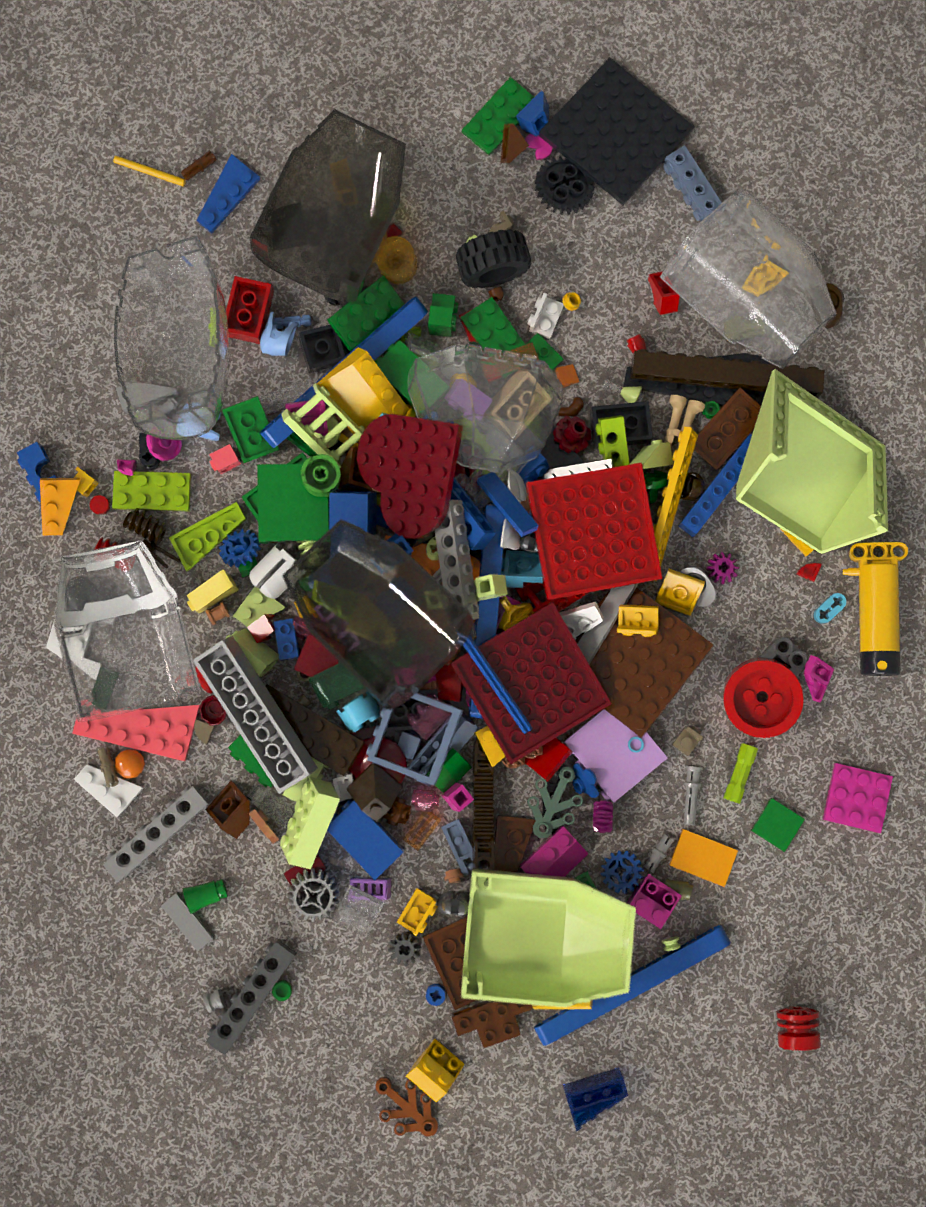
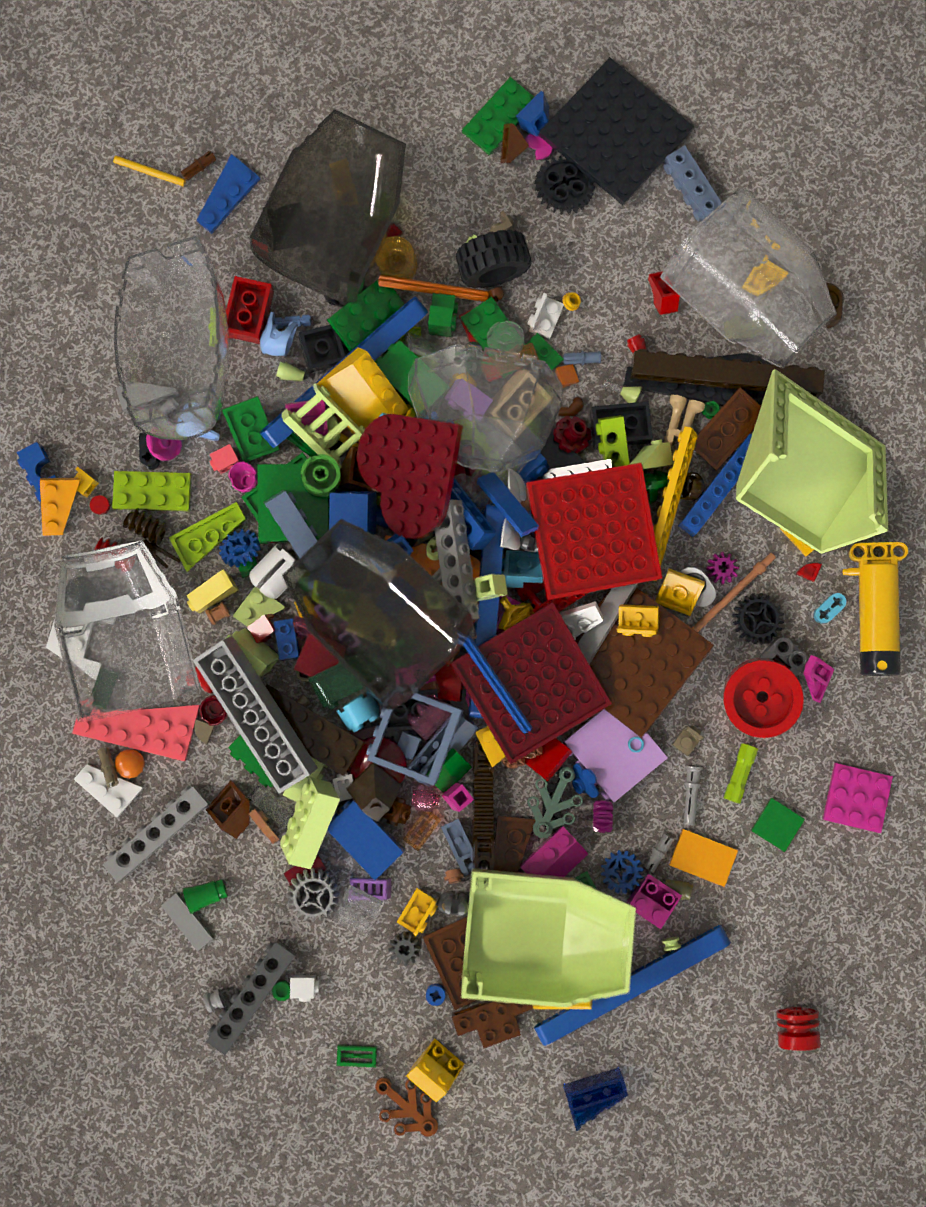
(126, 466): dark pink tile -> none
(243, 476): none -> dark pink hair
(289, 372): none -> yellowish green cone
(291, 522): none -> sand blue wedge
(303, 987): none -> white brick
(373, 1056): none -> green tile
(430, 287): none -> orange axle
(506, 337): none -> clear tile
(582, 358): none -> sand blue axle
(750, 616): none -> black gear
(758, 569): none -> nougat bar

